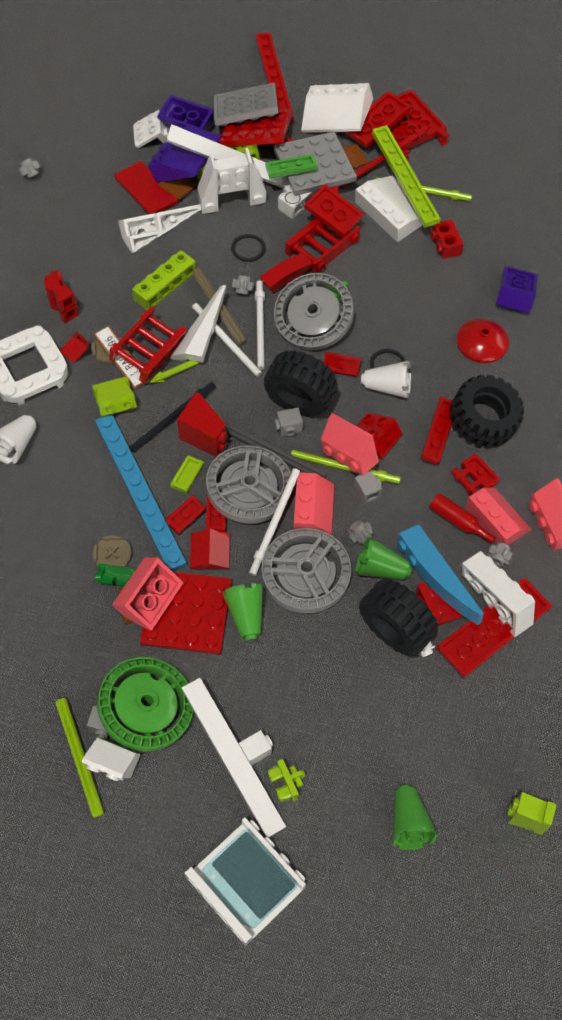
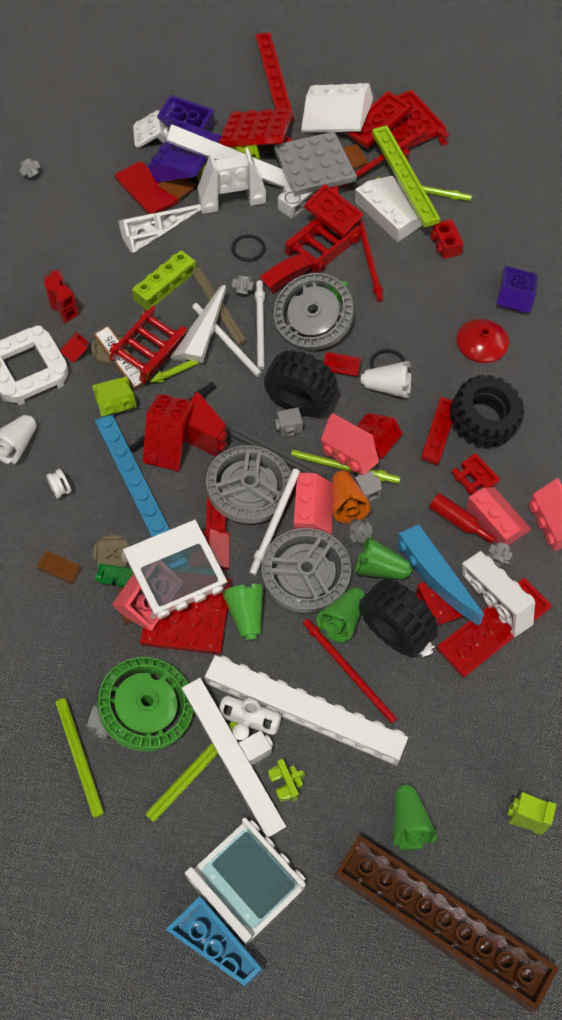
(56, 484): none -> white wheel
(58, 567): none -> clear orange plate
(111, 758): white slope -> none
(165, 431): none -> red bracket
(175, 569): none -> panel
(184, 780): none -> lime axle
(185, 514): red plate -> none
(187, 474): lime tile -> none
(211, 938): none -> dark azure wedge
(245, 104): light grey plate -> none
(249, 714): none -> white piece
(291, 166): bright green tile -> none
(307, 710): none -> white brick
(314, 631): none -> red bar
(341, 615): none -> bright green cone
(348, 498): none -> orange cone
(377, 289): none -> red bar
(447, 924): none -> reddish brown brick

